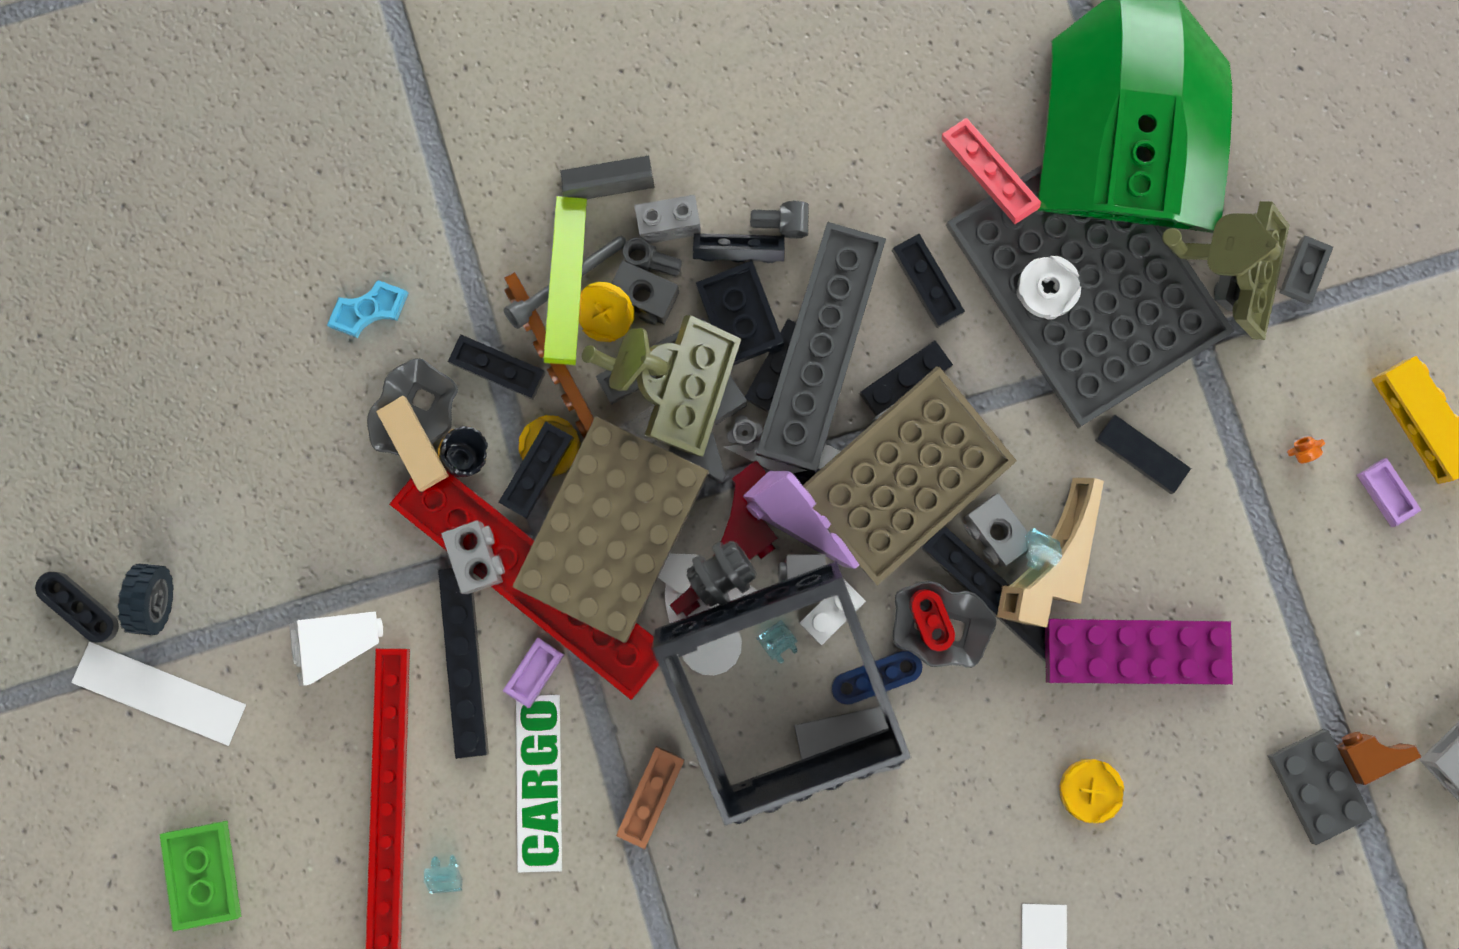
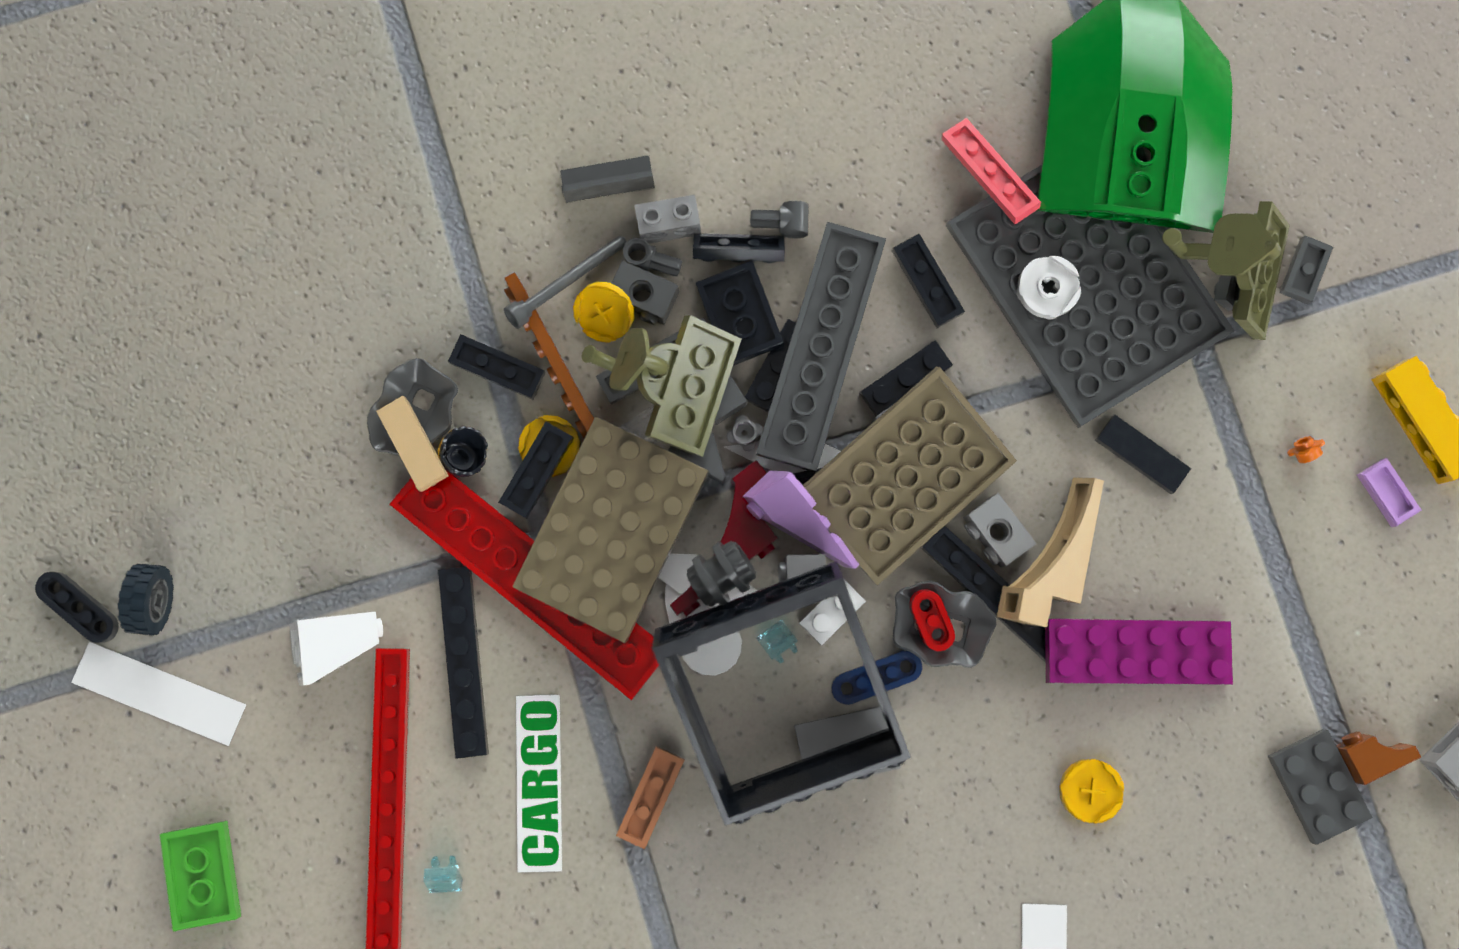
(381, 302): medium azure tile -> none
(465, 560): light grey brick -> none
(533, 672): lavender tile -> none
(565, 281): lime tile -> none
(1041, 549): clear light blue tile -> none

